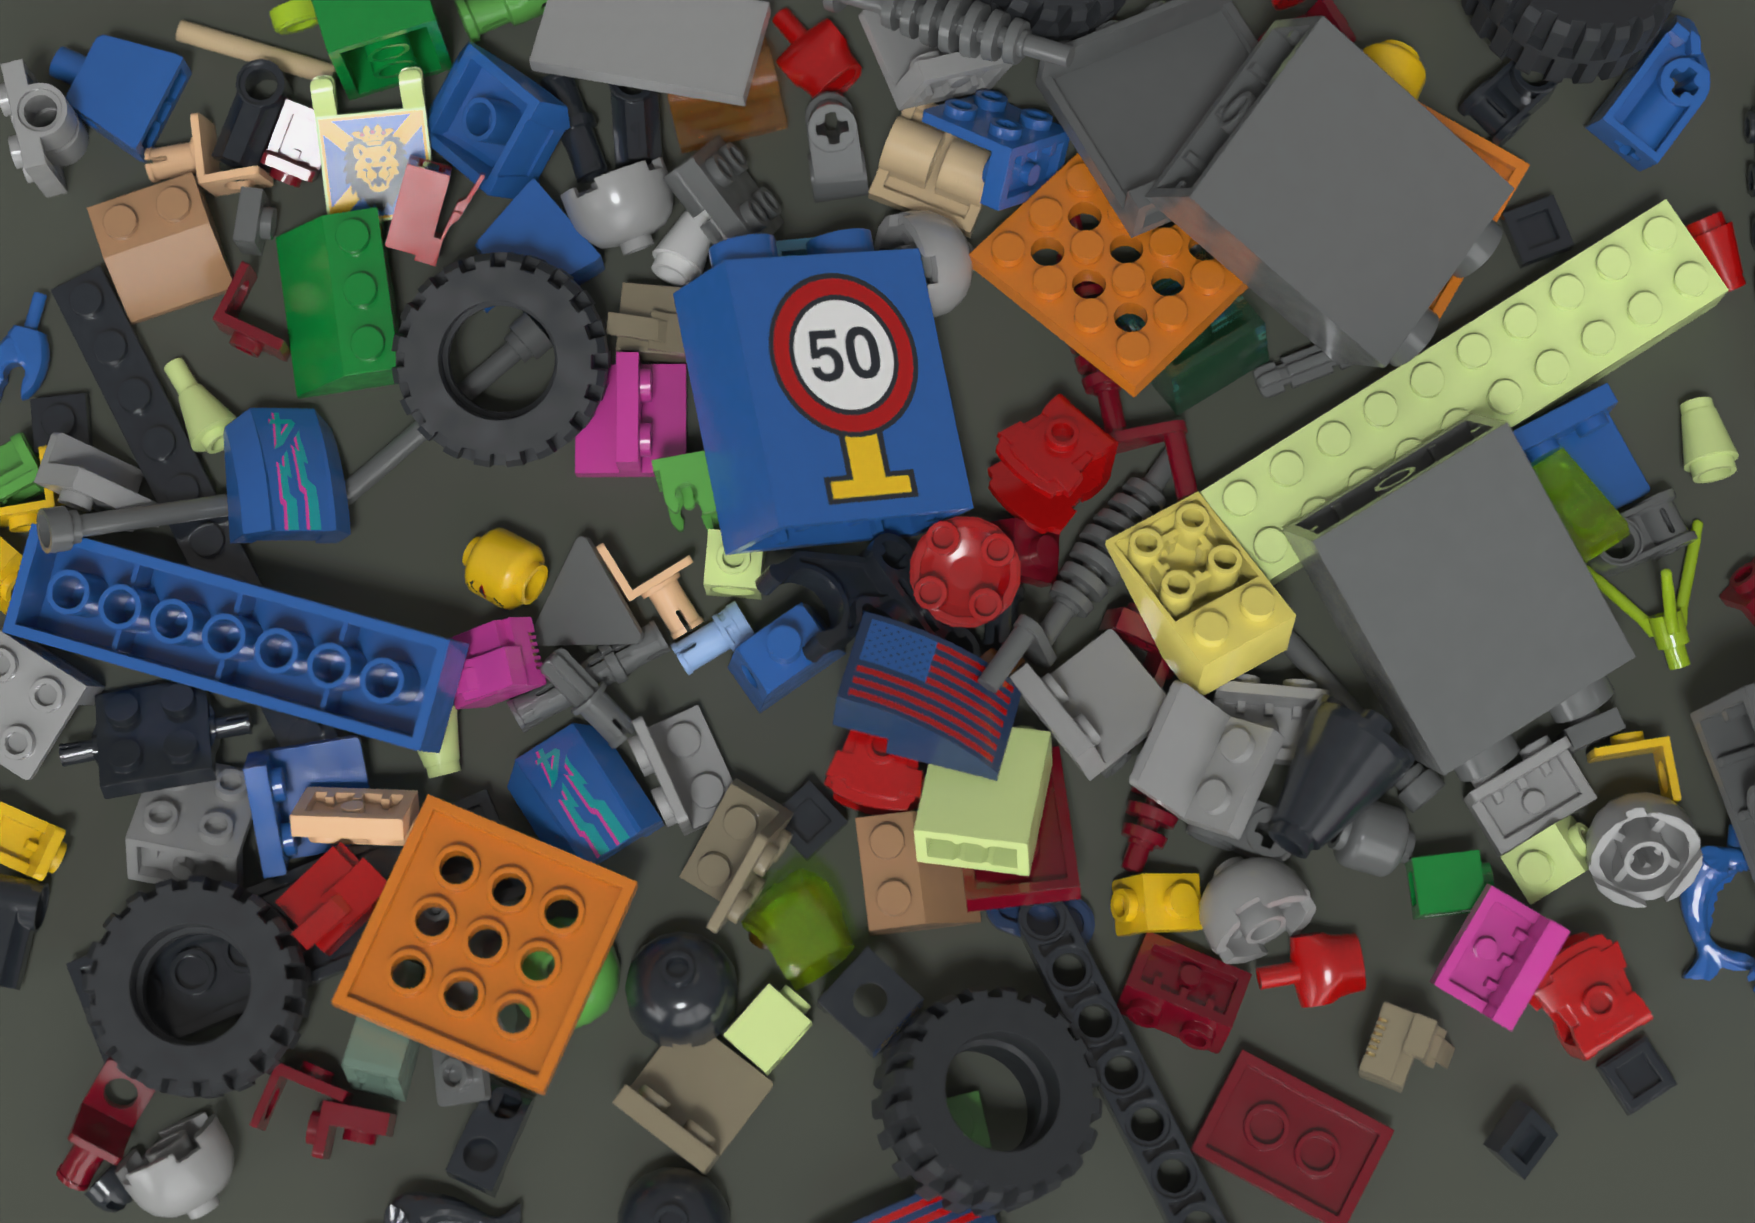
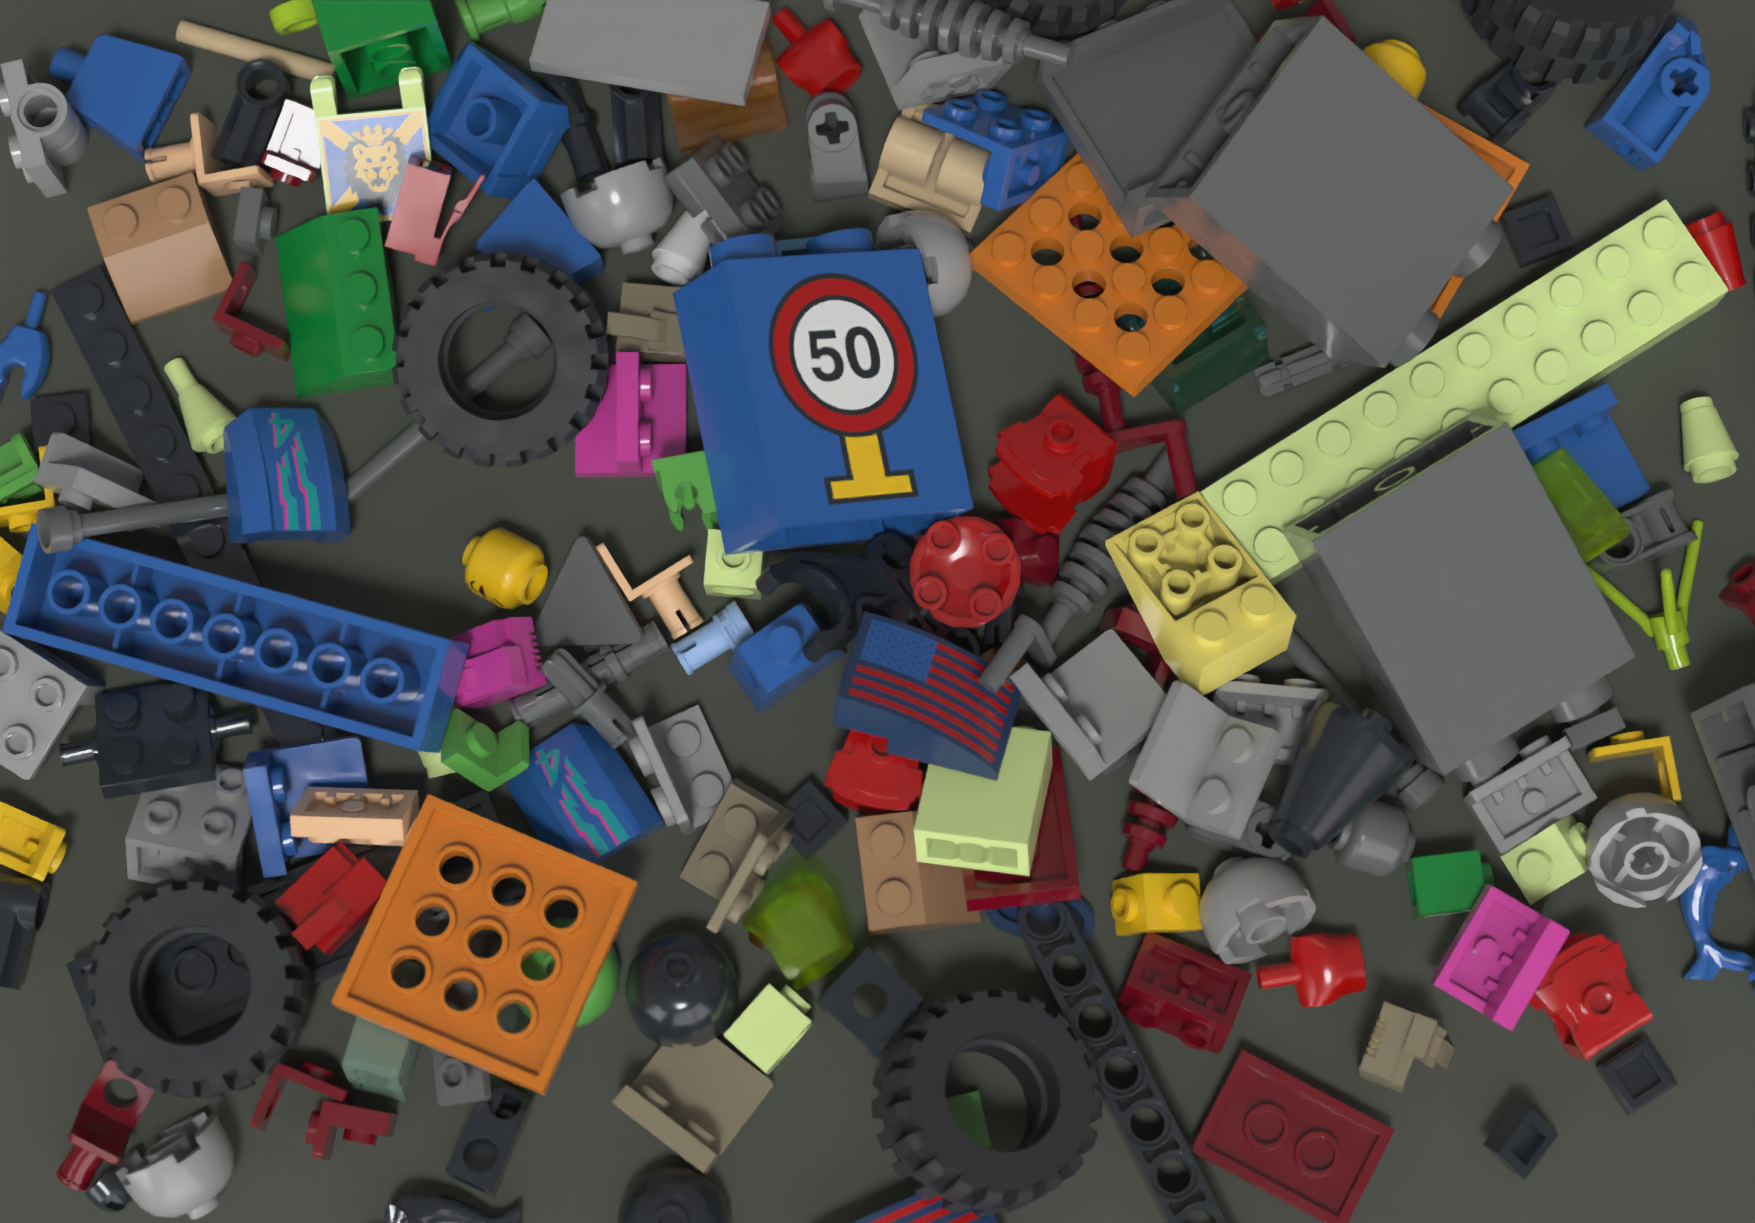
(482, 754): none -> bright green bracket

